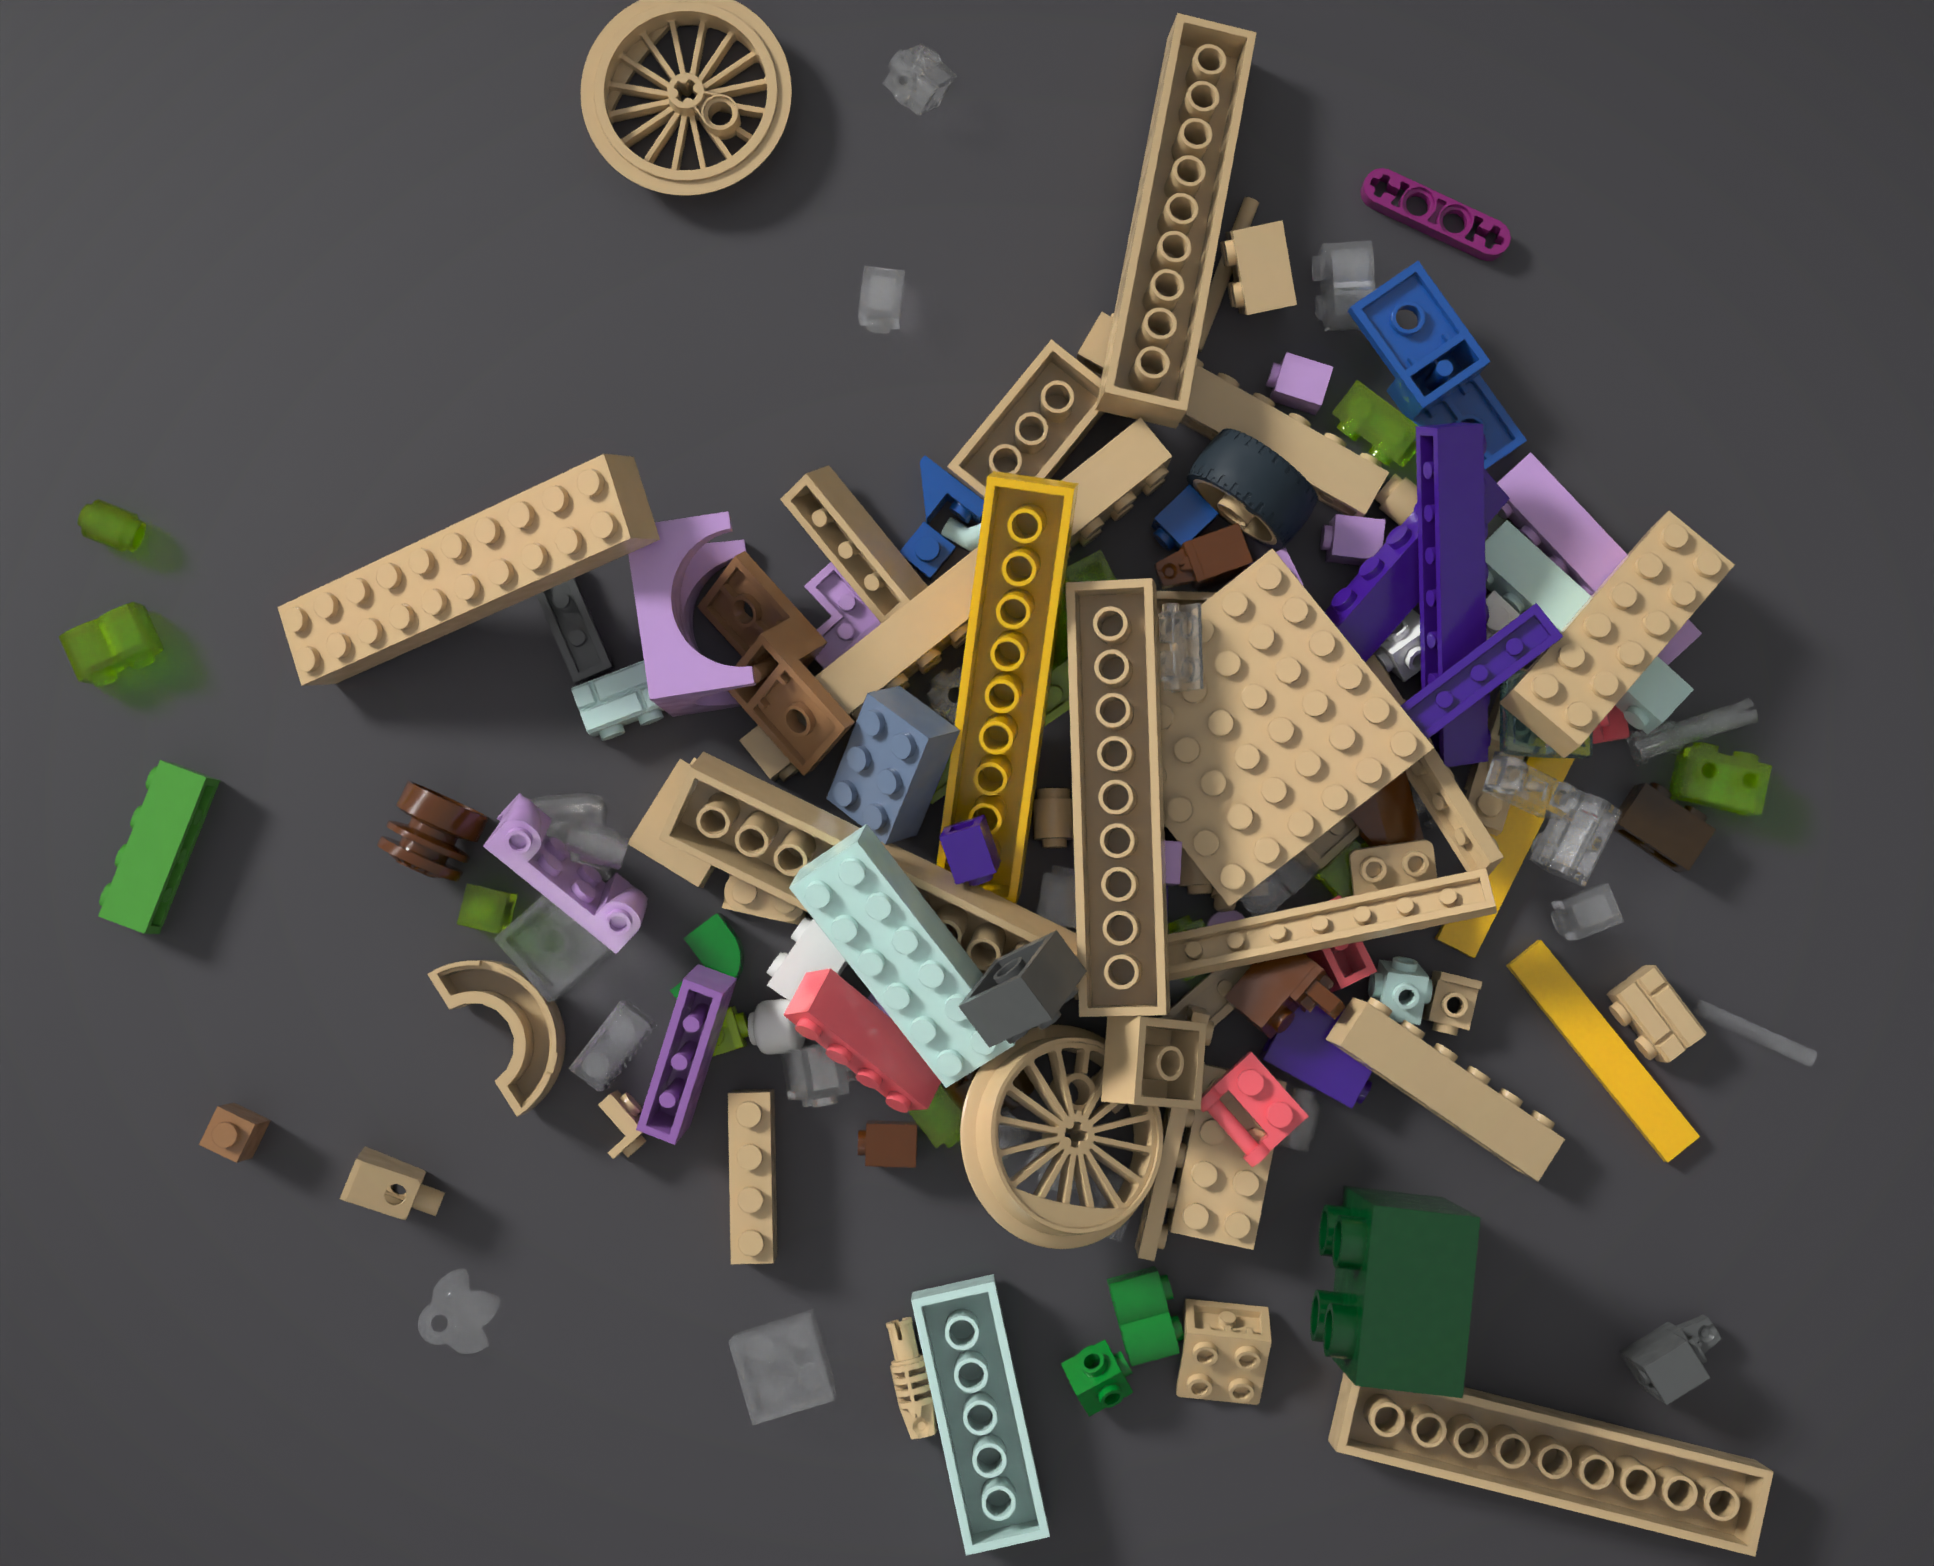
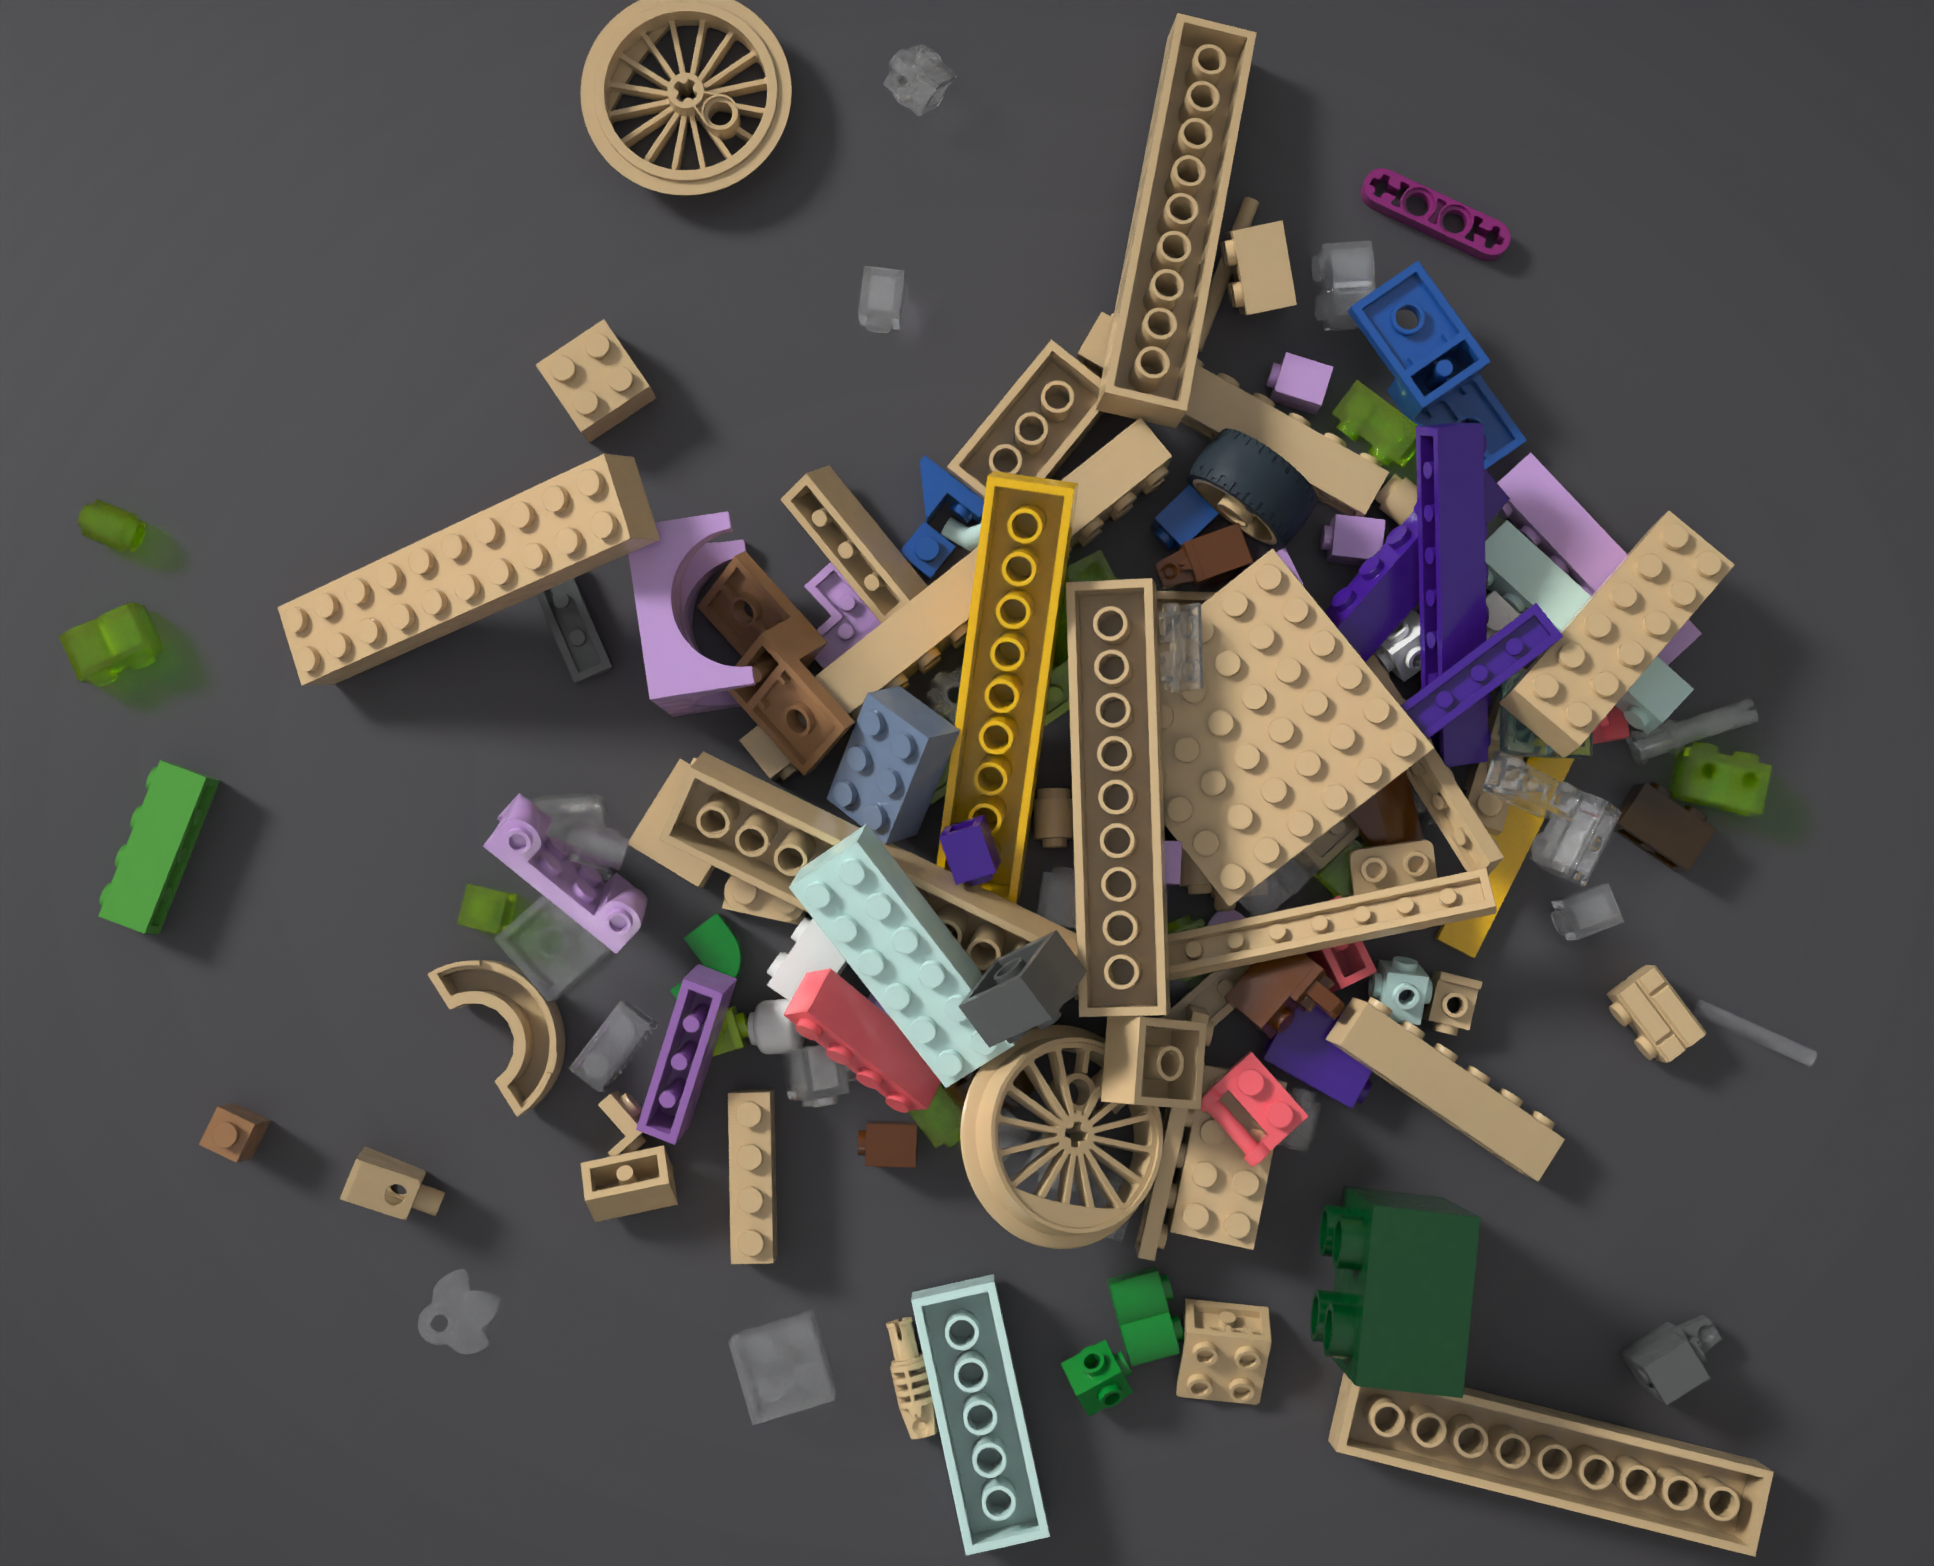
(432, 832): reddish brown wheel -> none
(596, 381): none -> tan brick
(616, 701): light aqua brick -> none
(629, 1183): none -> tan brick
(1603, 1051): yellow tile -> none

